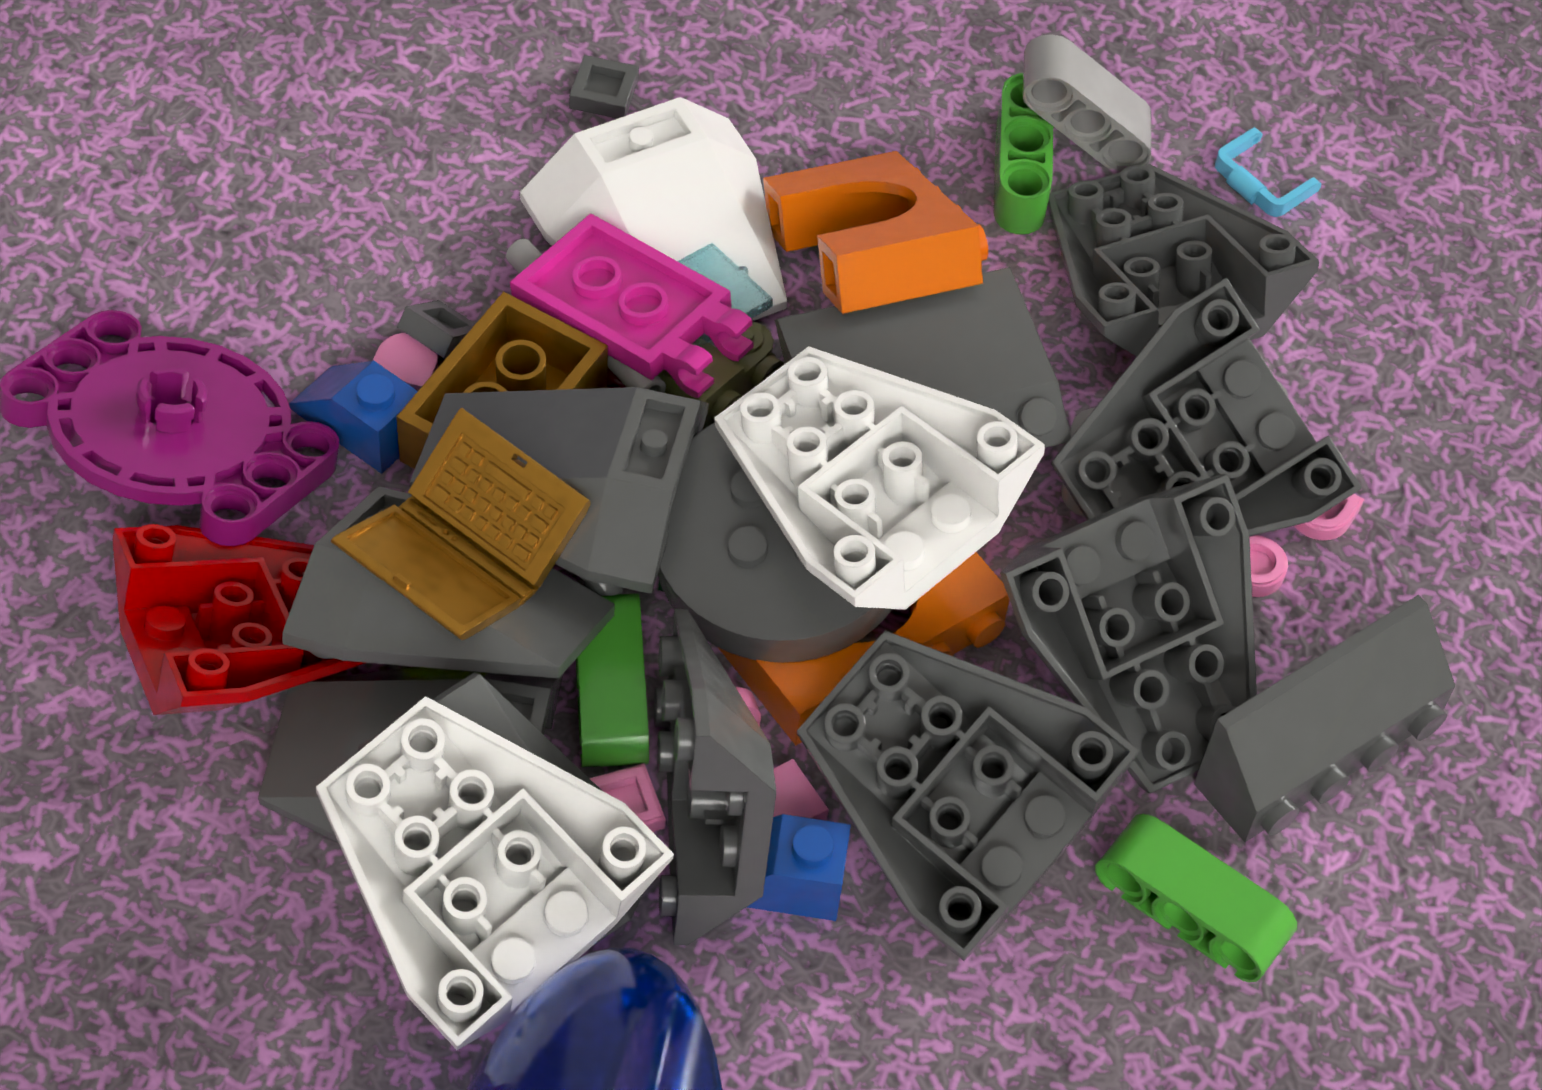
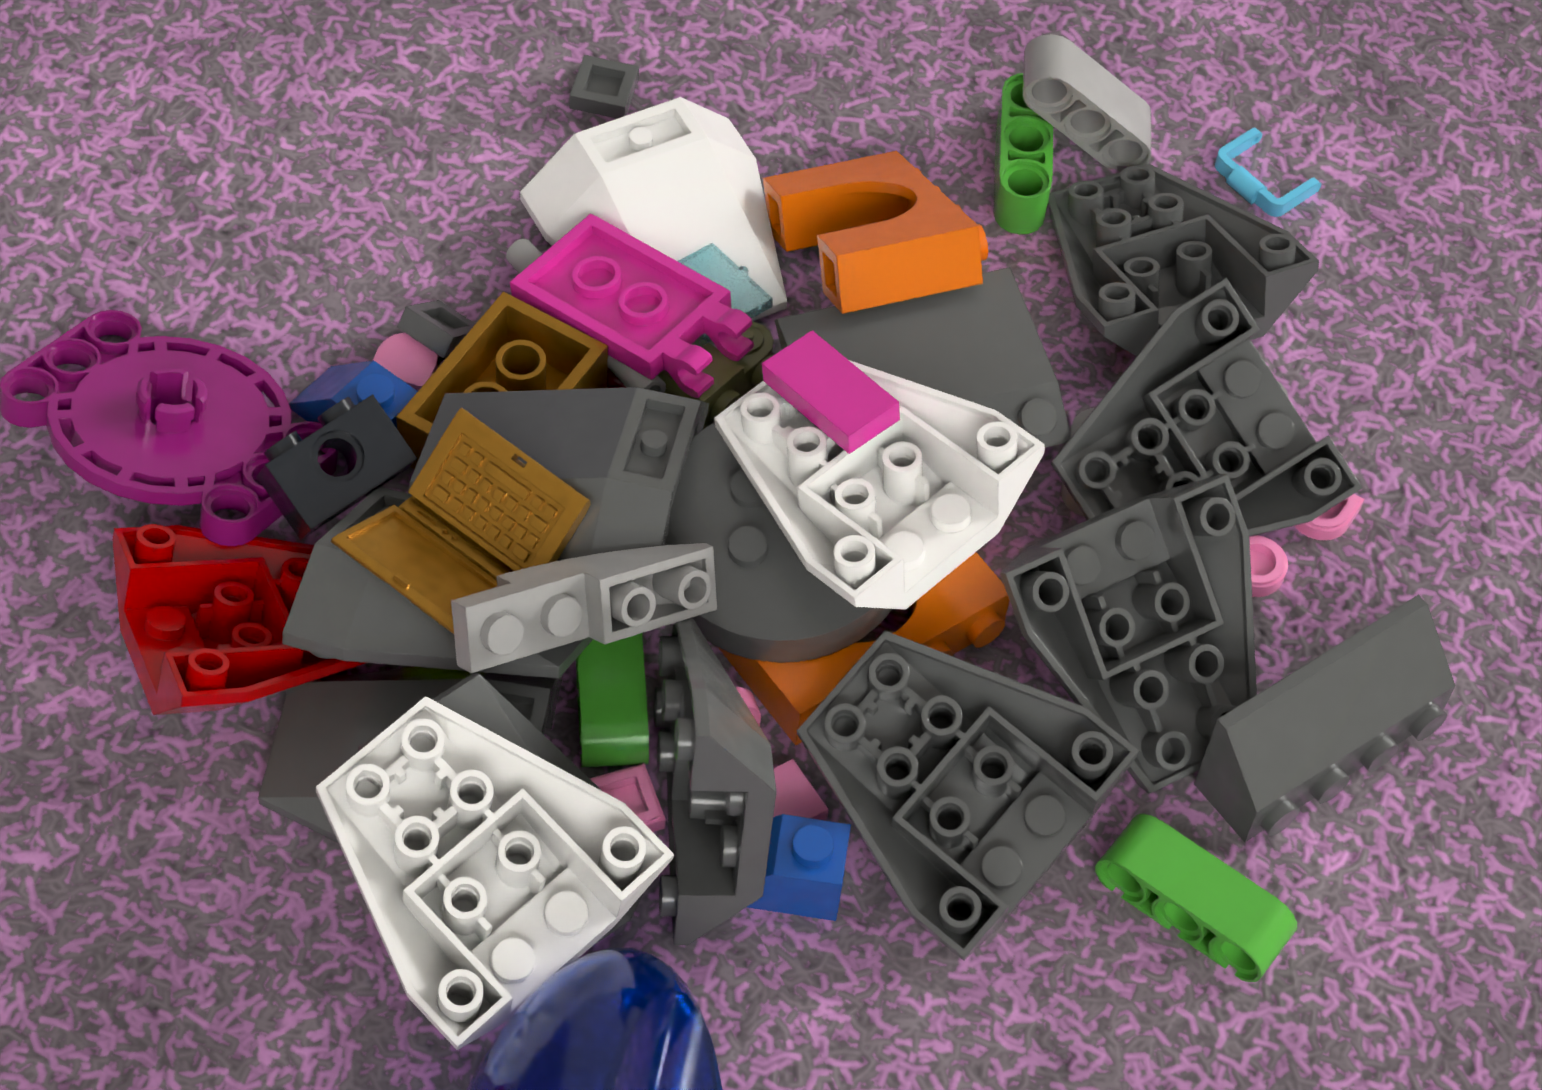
(312, 496): none -> black brick
(581, 598): none -> light grey slope
(831, 391): none -> dark pink tile

